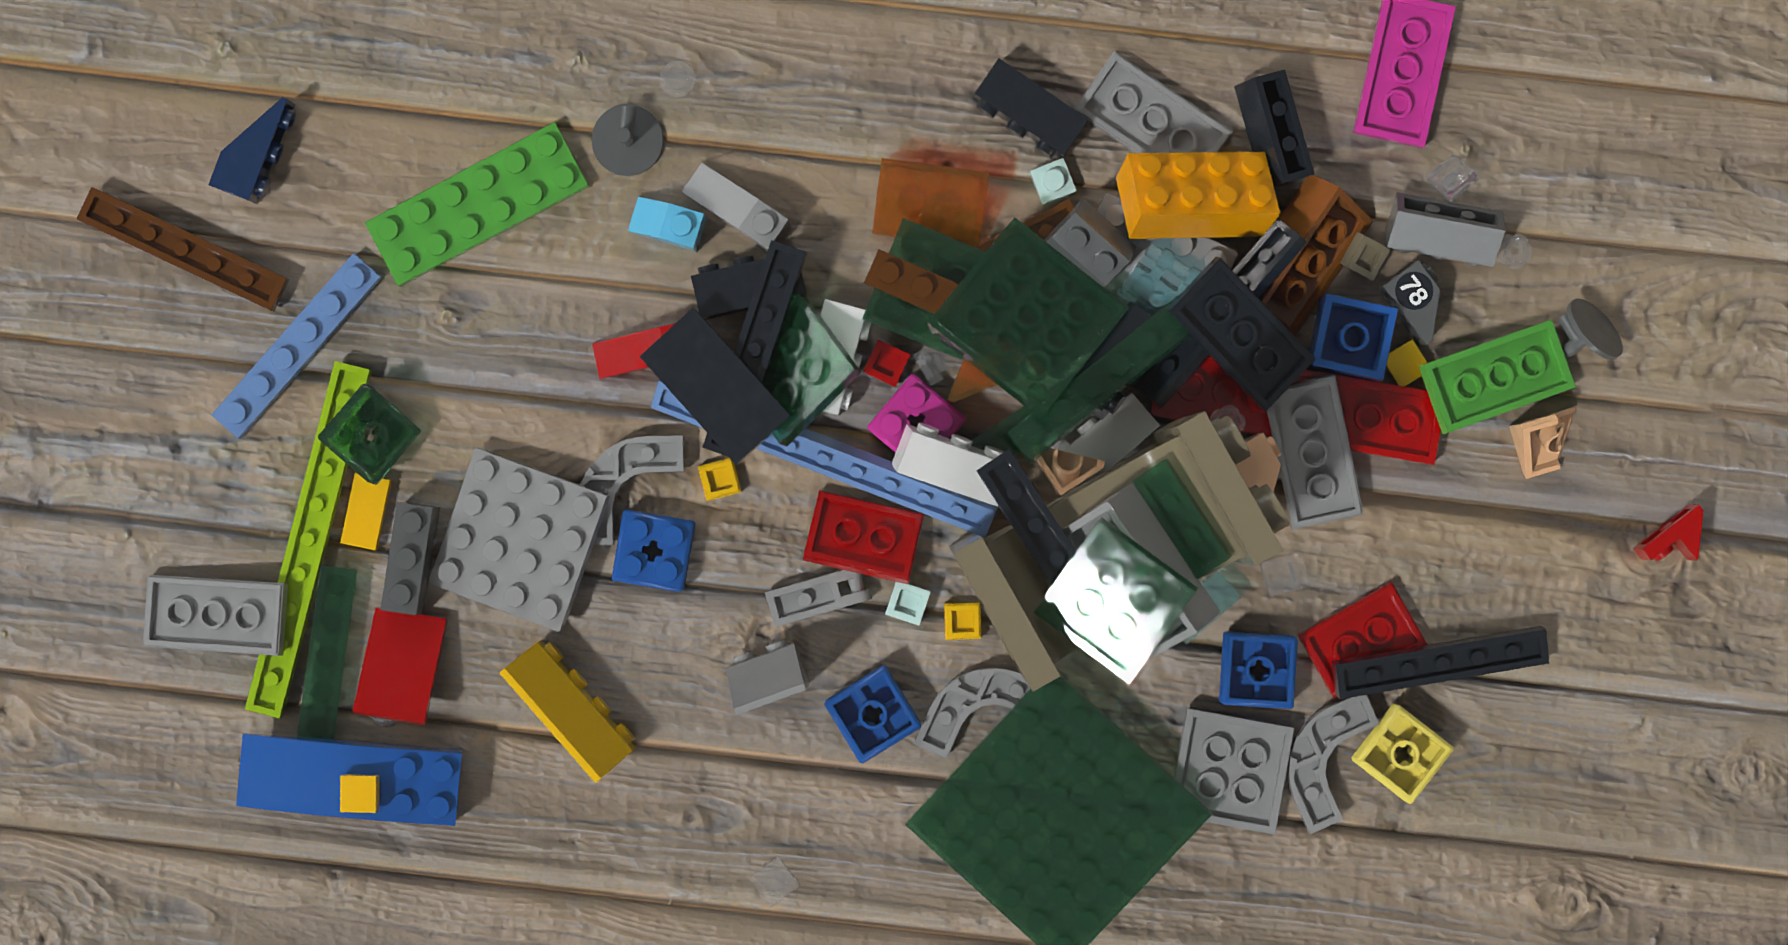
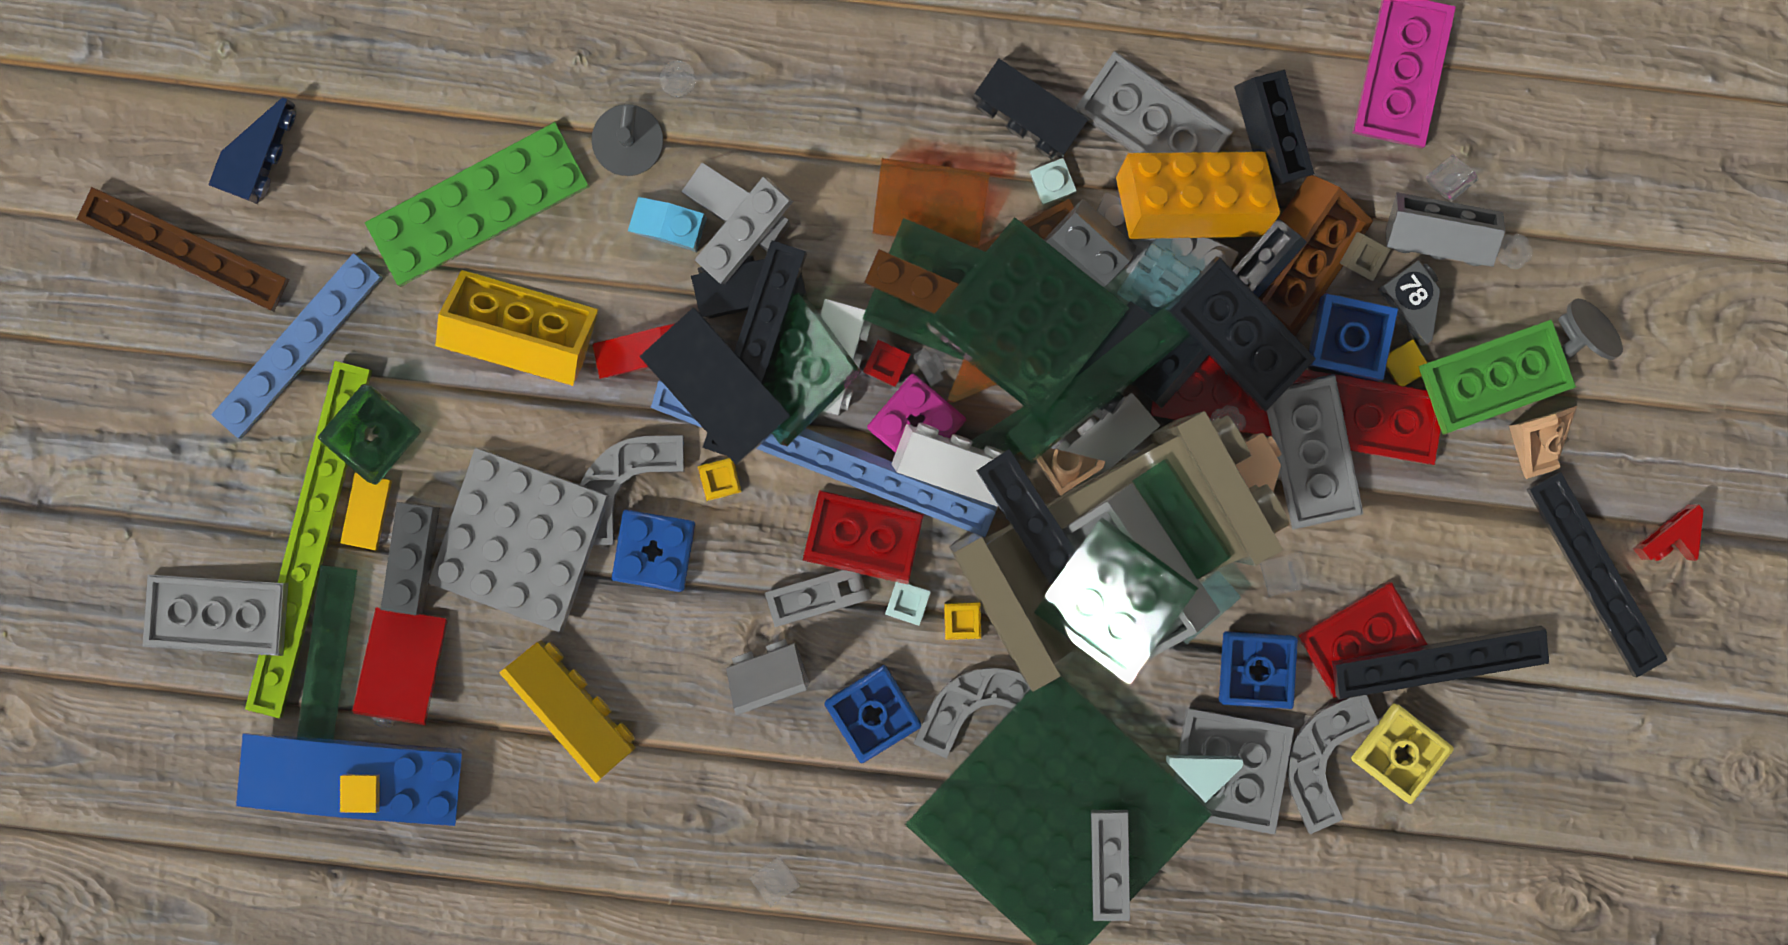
(516, 327): none -> yellow slope
(744, 230): none -> light grey plate
(1110, 865): none -> light grey plate
(1205, 772): none -> light aqua slope
(1597, 574): none -> black plate

